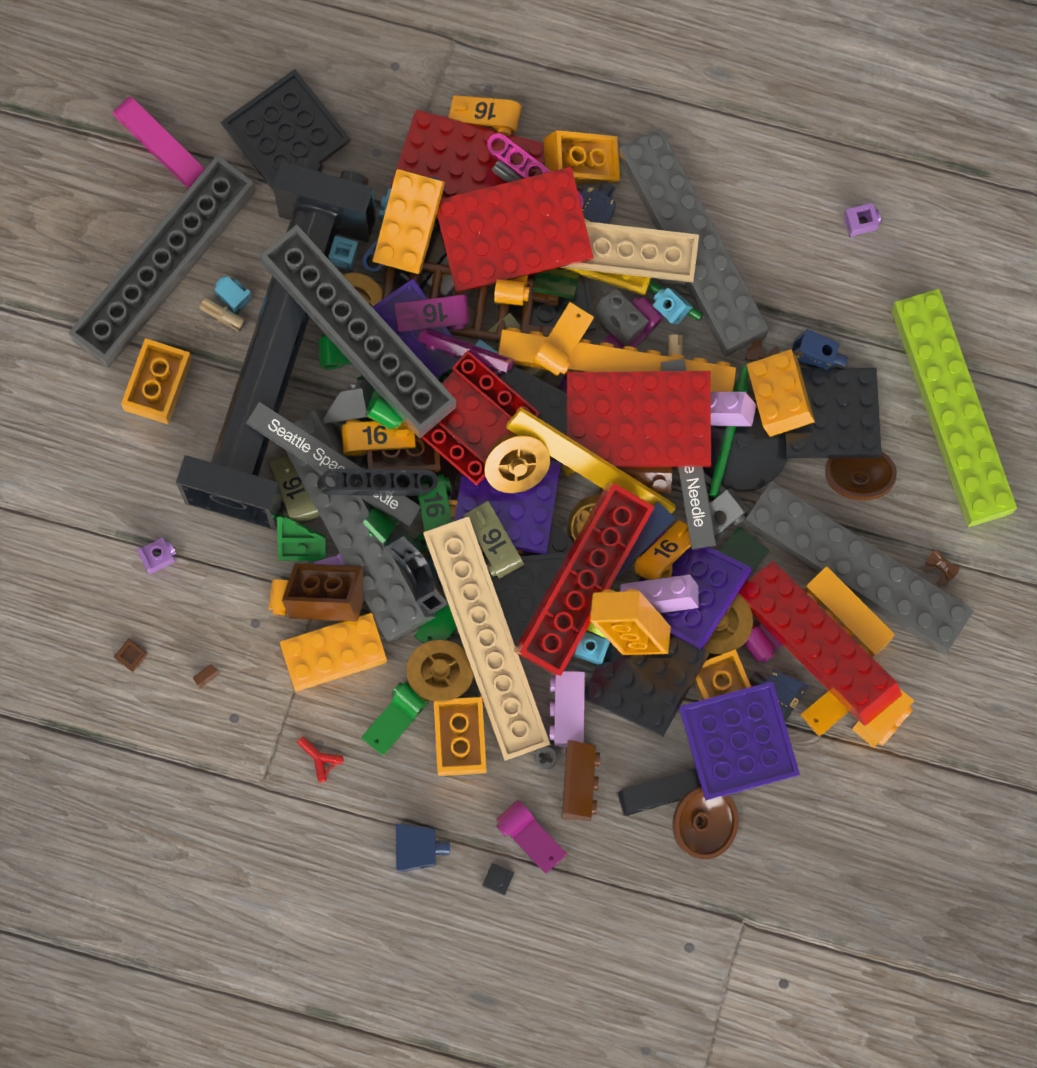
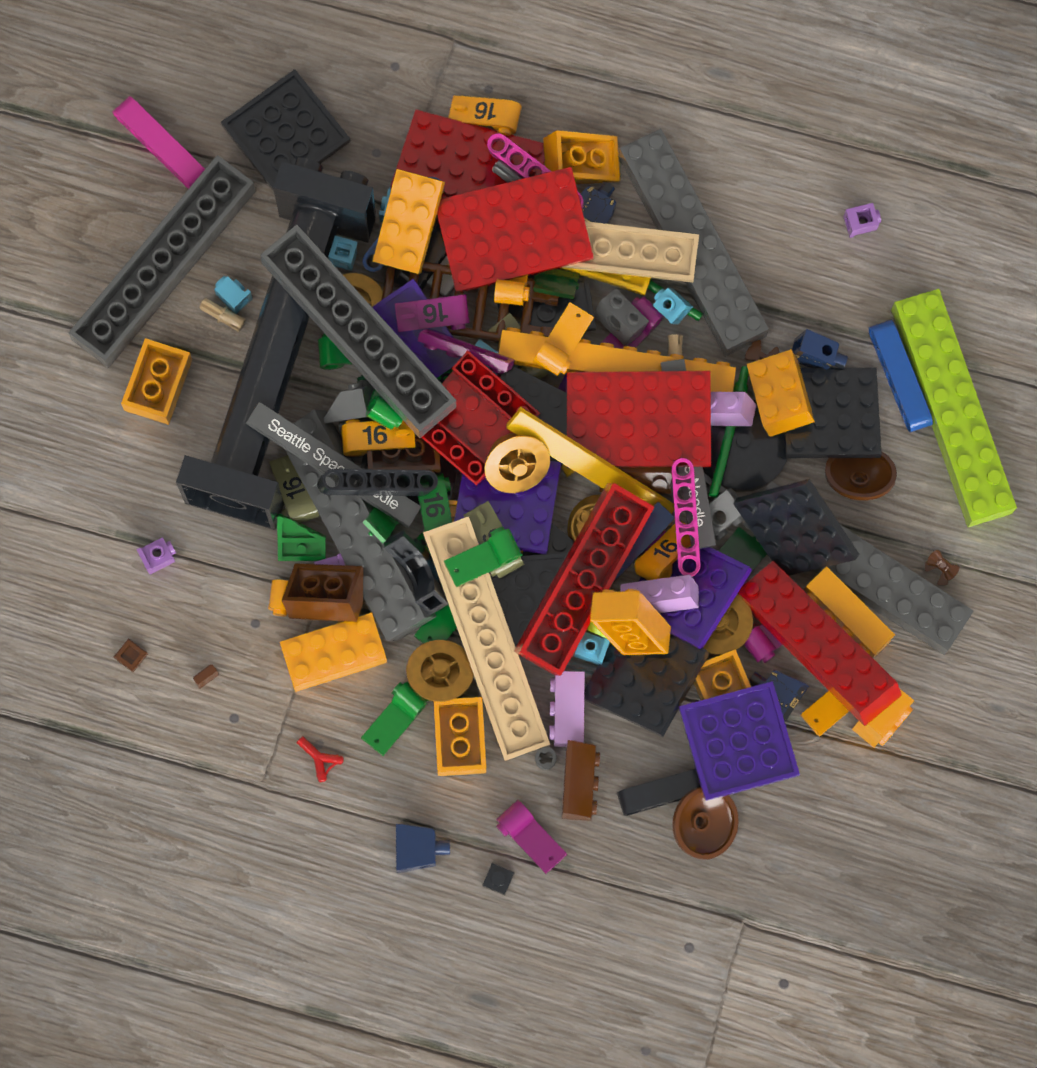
(483, 558): none -> green door
(684, 529): none -> dark pink beam
(796, 527): none -> black plate
(900, 376): none -> blue beam

